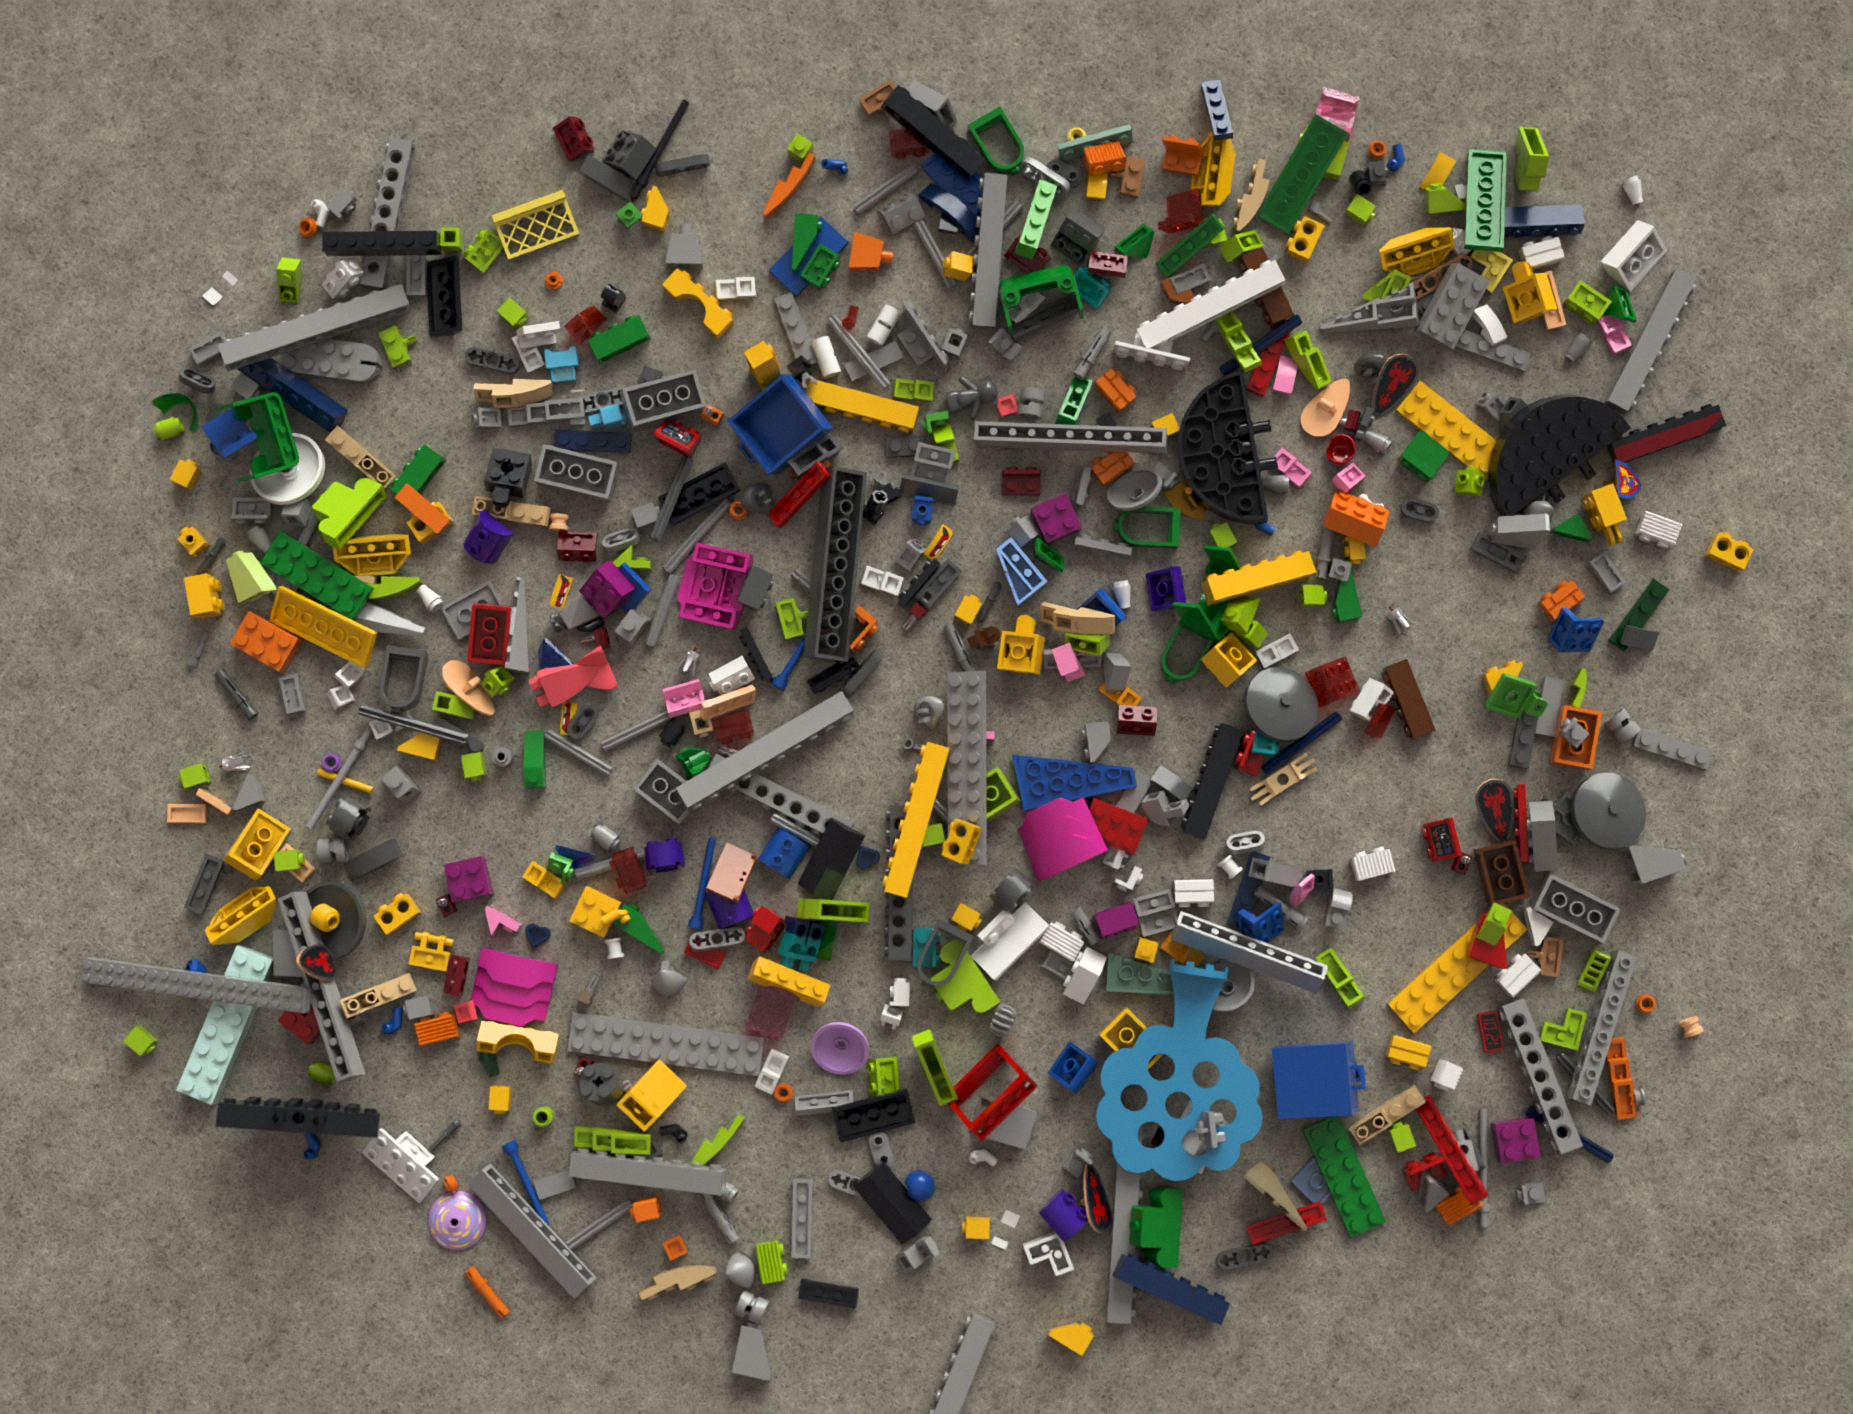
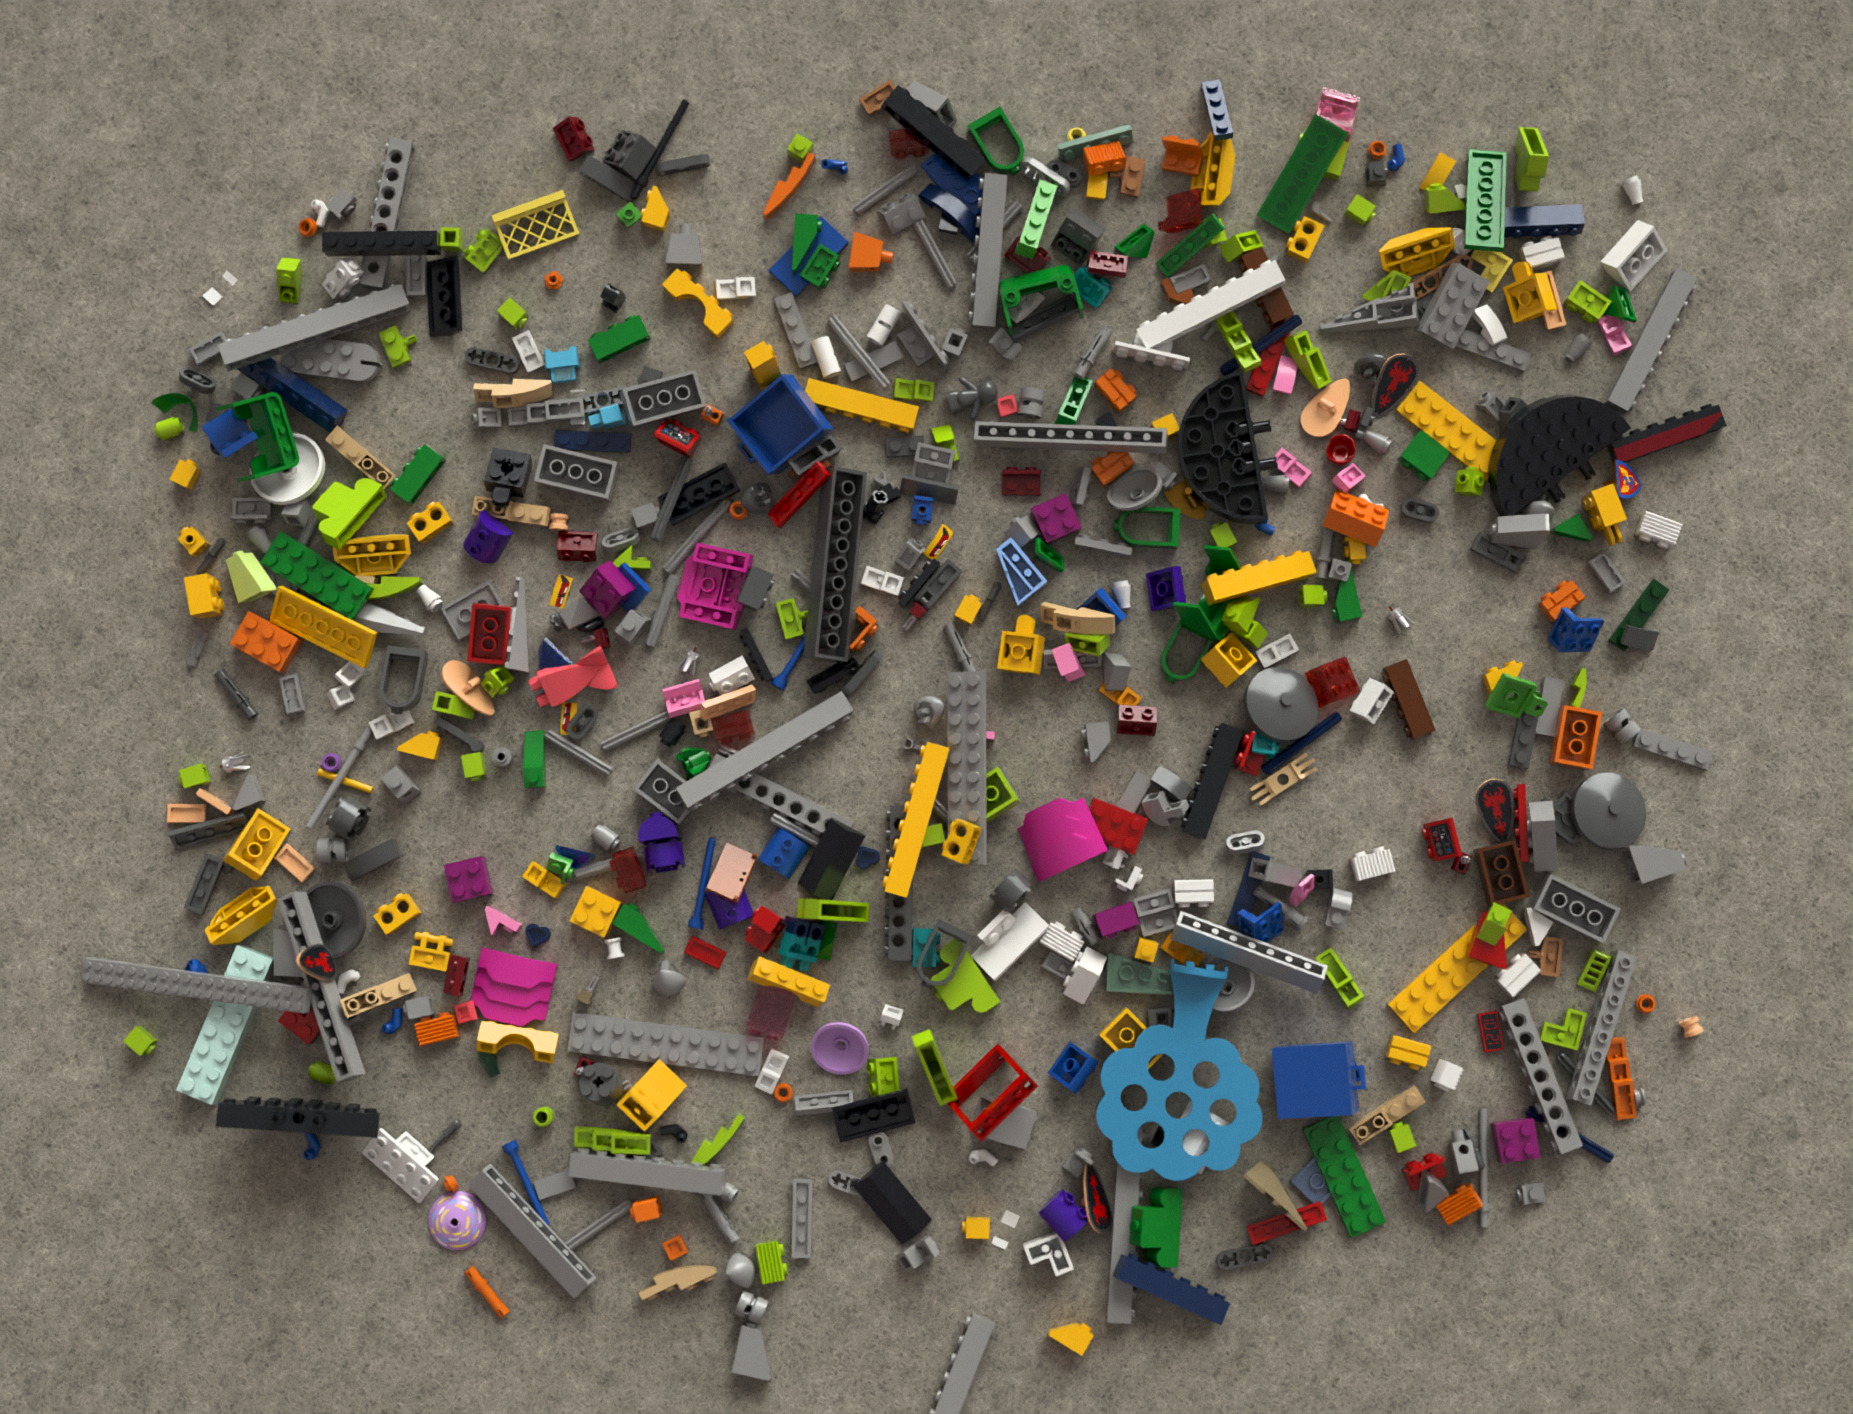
(208, 830): none -> dark grey plate
(289, 860): lime brick -> none
(324, 917): yellow head -> none
(346, 977): none -> white arm
(413, 724): dark grey axle -> none
(422, 509): orange tile -> none
(446, 901): dark red piece -> none
(500, 1099): yellow brick -> none
(537, 334): white bracket -> none
(584, 324): clear red slope -> none
(616, 914): yellow arm -> none
(658, 829): none -> dark purple brick
(702, 936): light grey beam -> none
(800, 370): black piece -> none
(828, 1293): black plate -> none
(850, 321): clear red arm -> none
(900, 992): white brick -> none
(920, 1185): blue hair -> none
(937, 419): bright green bracket -> none
(958, 266): yellow brick -> none
(966, 918): yellow brick -> none
(984, 637): reddish brown hips -> none
(1002, 1020): light grey gear -> none
(1048, 779): blue wing -> none
(1152, 1016): none -> dark grey brick
(1207, 1129): light grey hips -> none
(1230, 866): white bush -> none
(1250, 204): tan slope -> none
(1360, 183): black brick -> none
(1380, 720): clear red piece -> none
(1452, 1151): red tile -> none
(1572, 732): light grey bracket -> none
(1728, 556): yellow brick -> none

